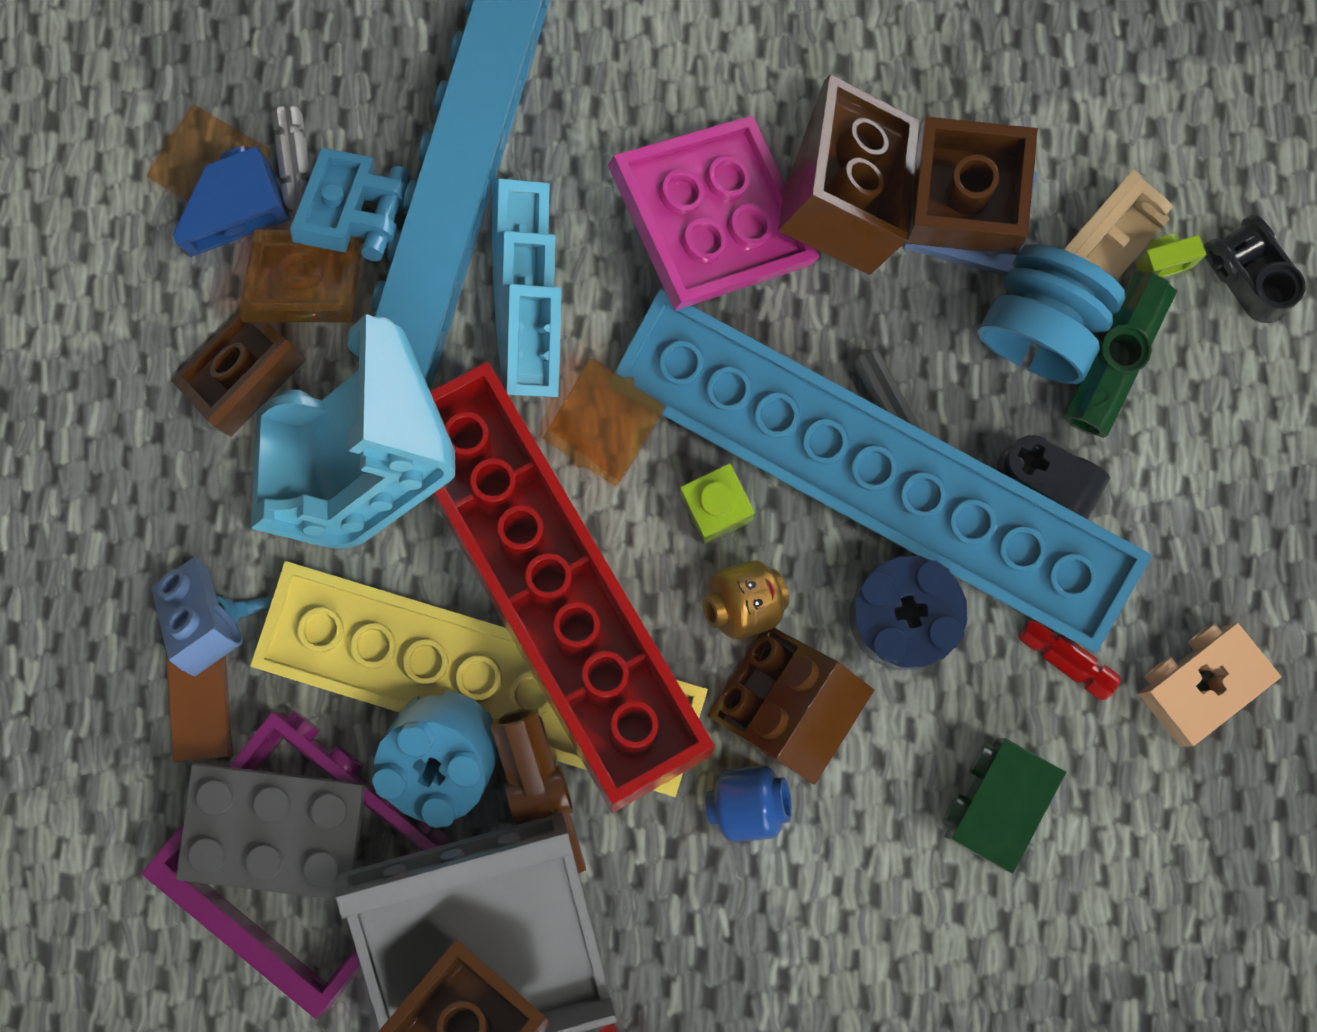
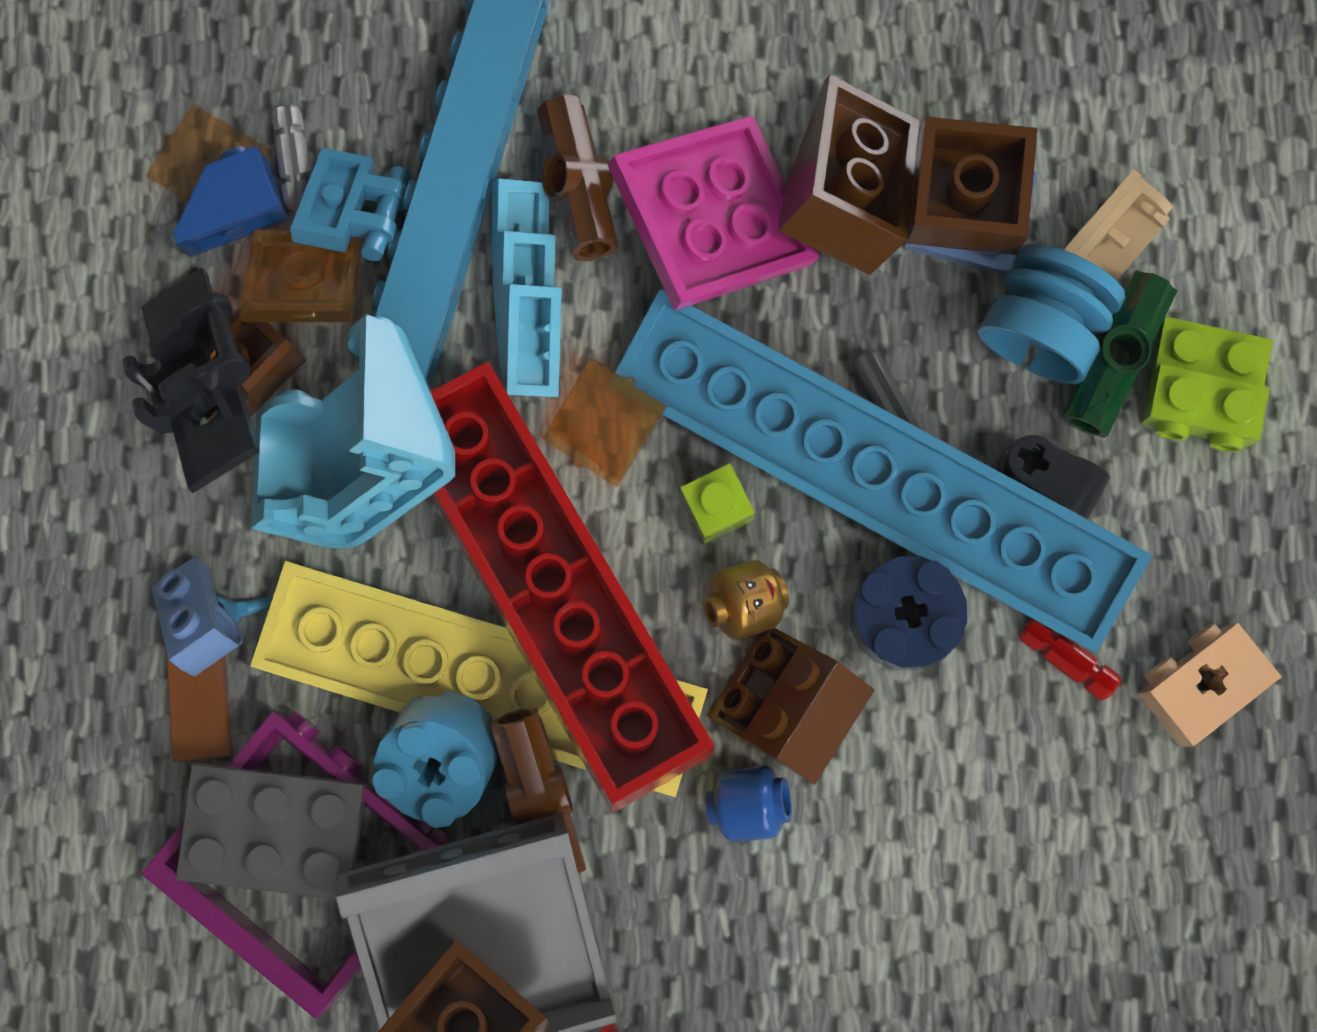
(184, 382): none -> black piece
(577, 178): none -> reddish brown piece
(1002, 803): dark green brick -> none
(1171, 255): lime plate -> none
(1208, 385): none -> lime plate
(1256, 264): black piece -> none

